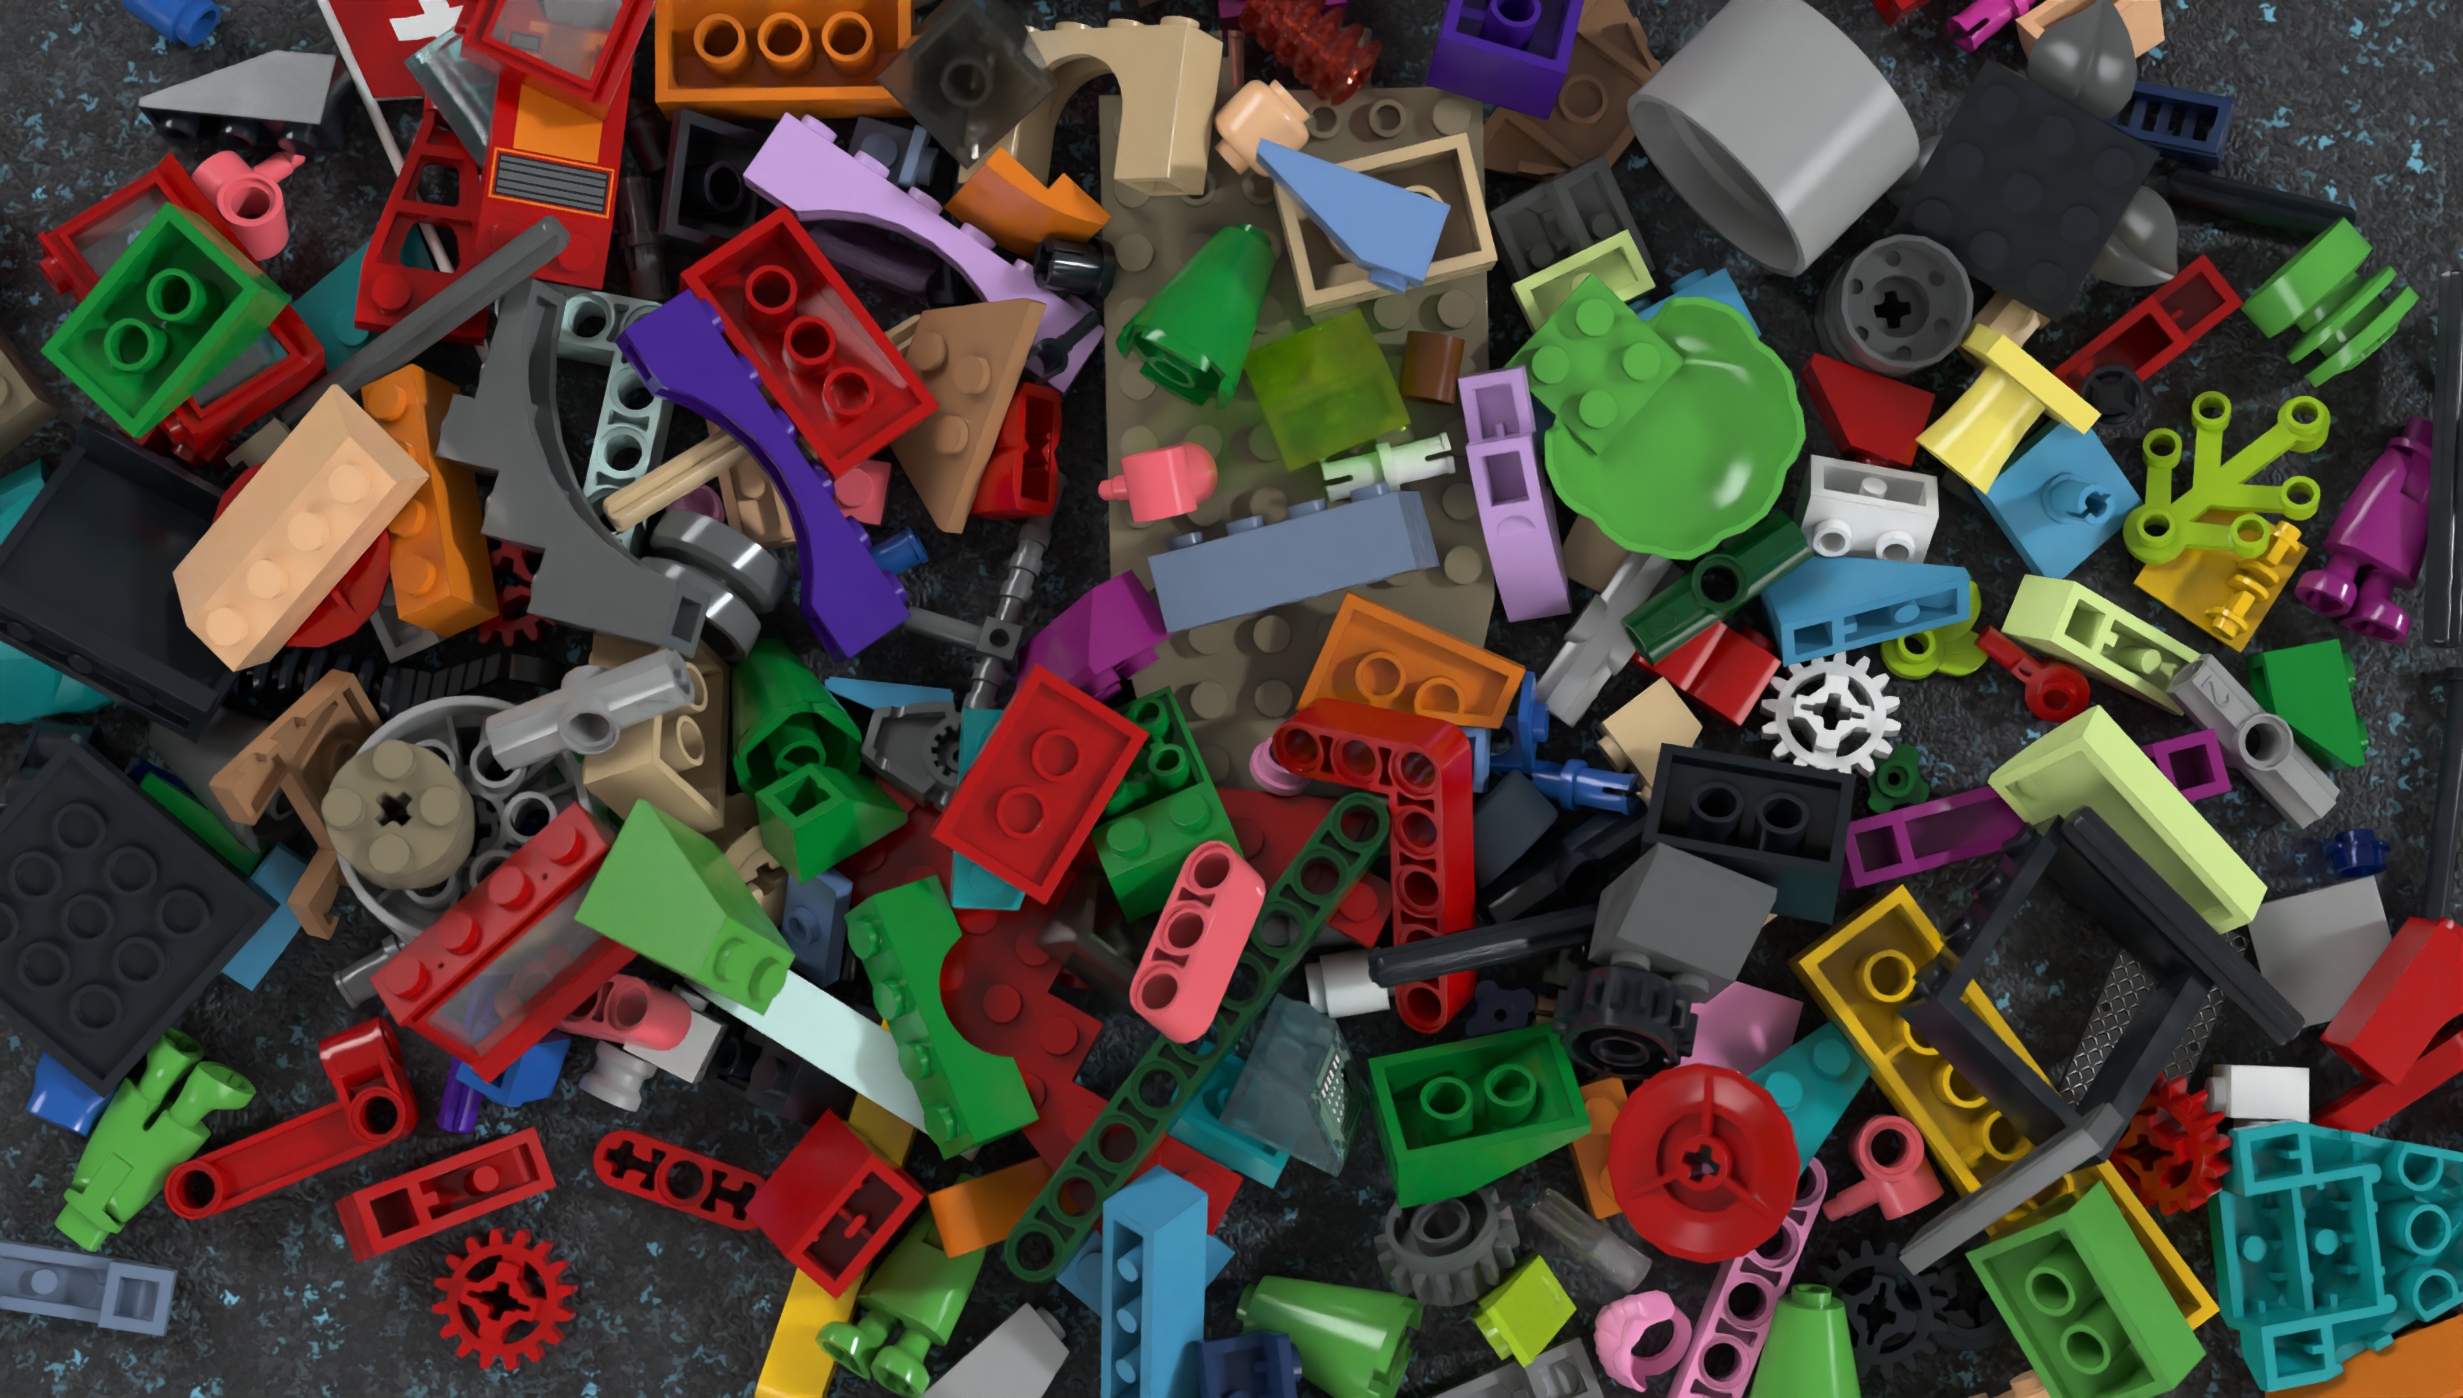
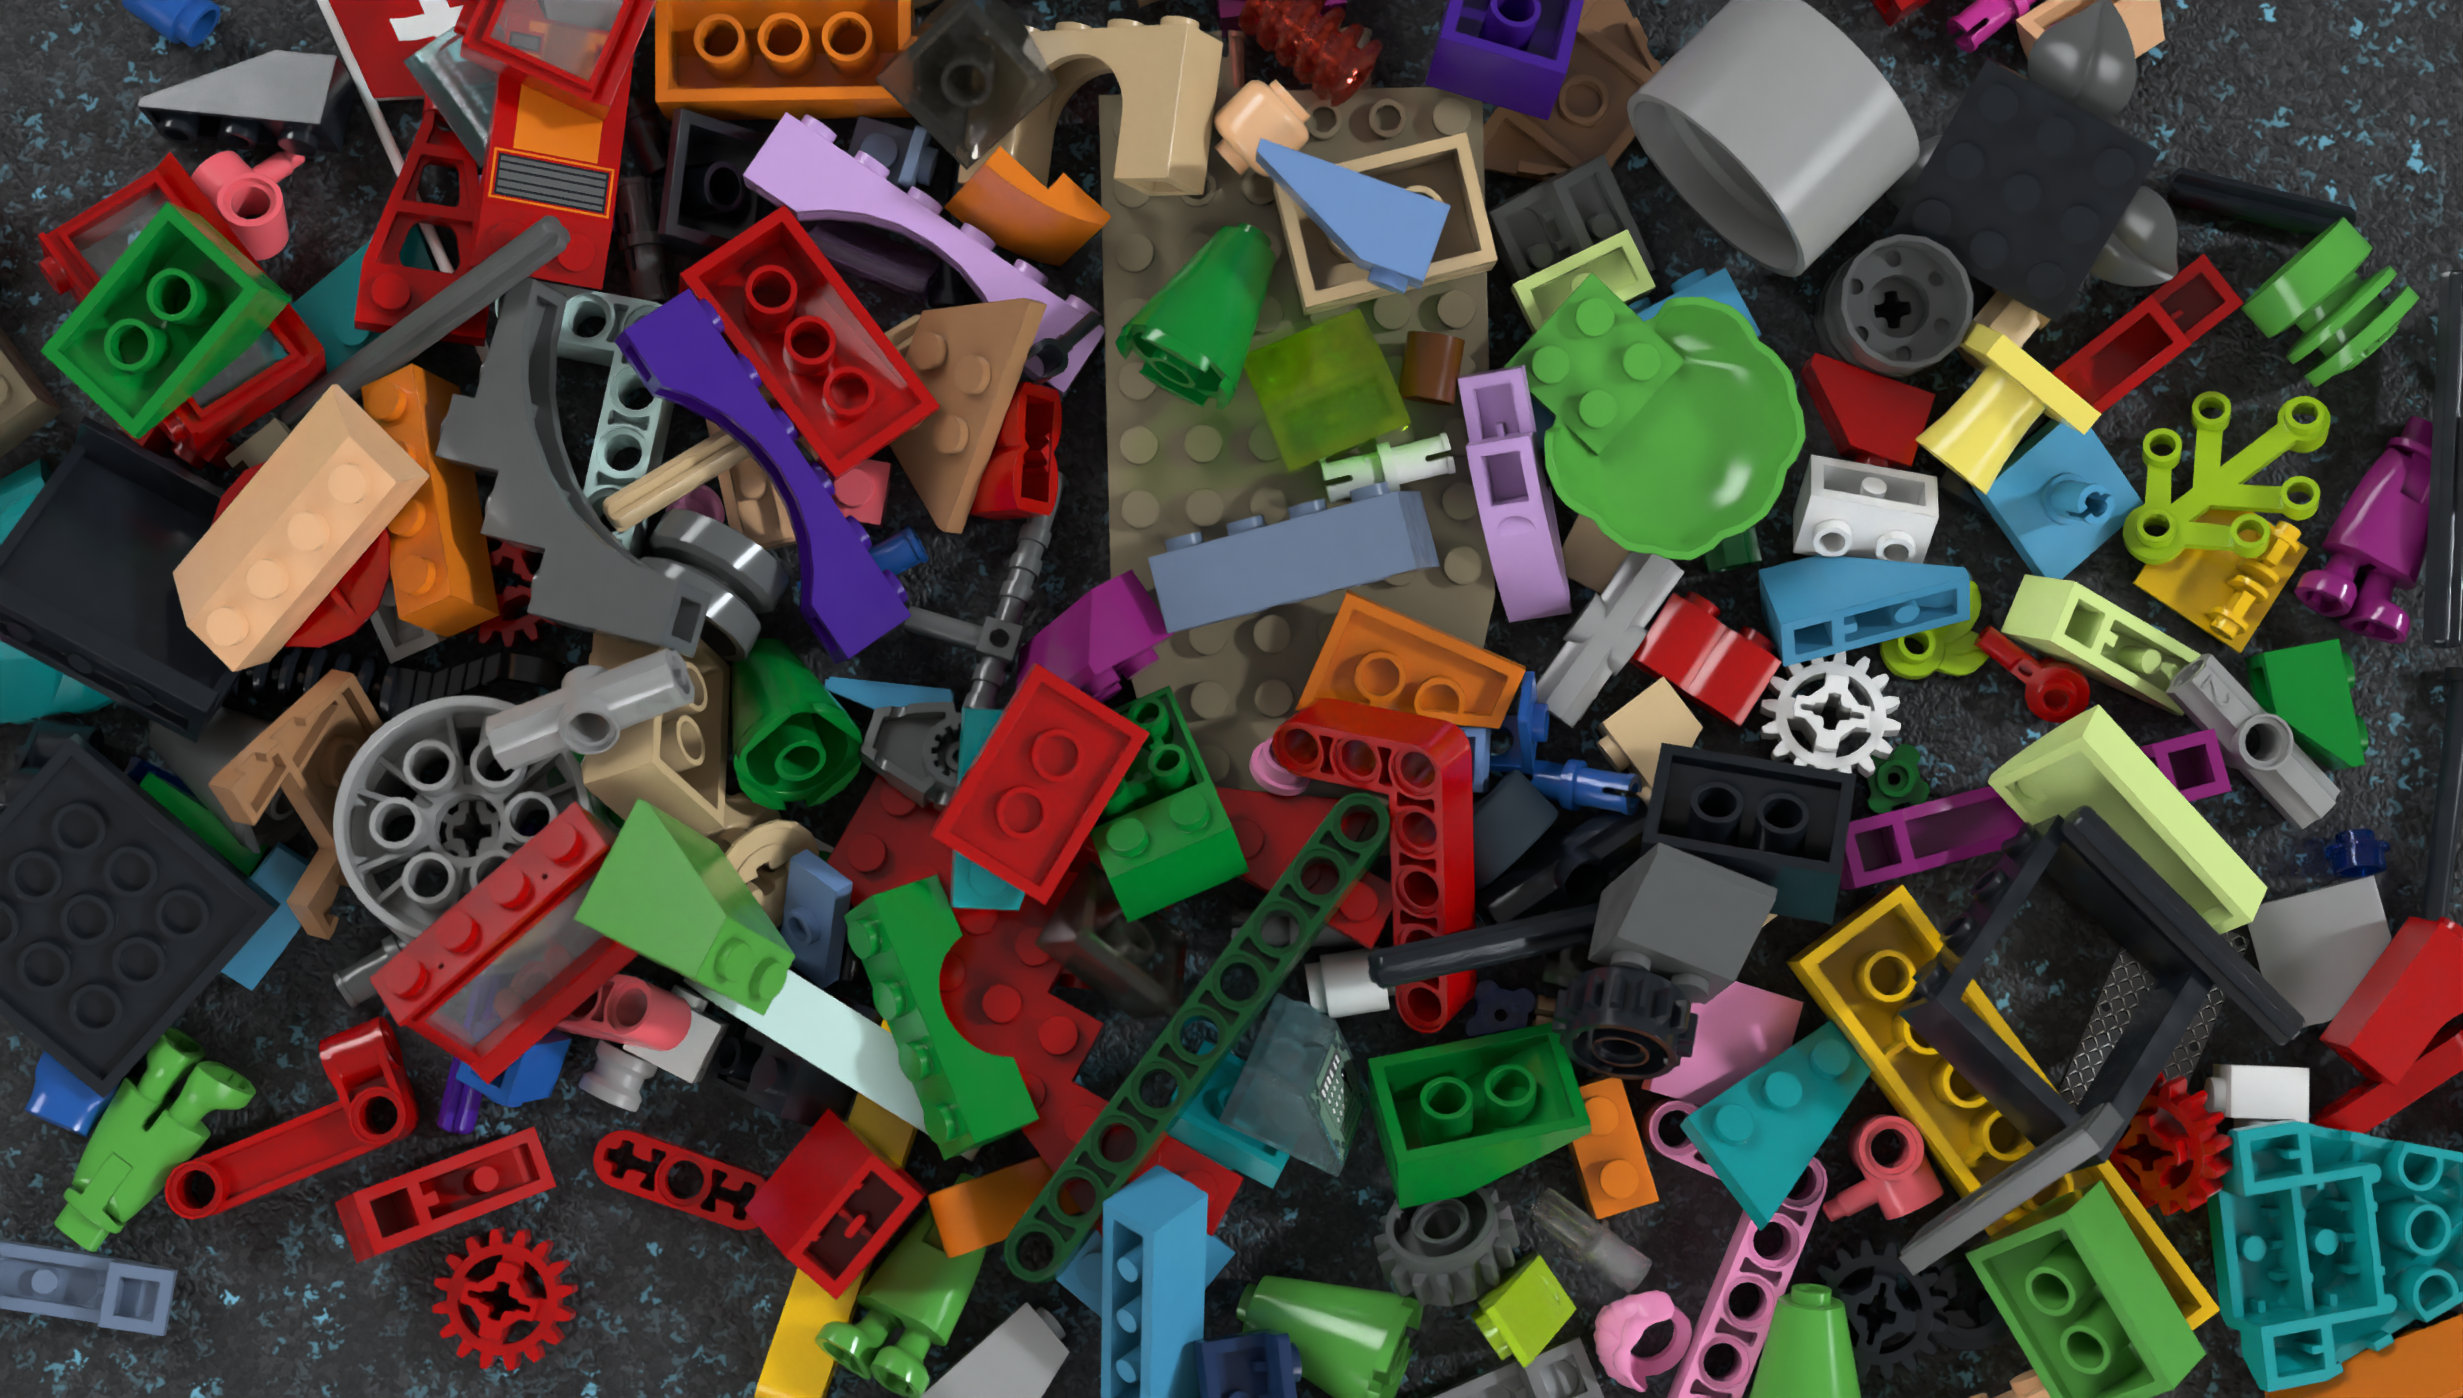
(378, 785): dark tan brick -> none
(823, 818): green slope -> none
(1076, 267): black bush -> none
(1163, 481): coral piece -> none
(1197, 942): coral beam -> none
(1662, 1182): red piece -> none
(1747, 564): dark green piece -> none
(2118, 402): black wheel -> none
(2194, 106): dark blue slope -> none

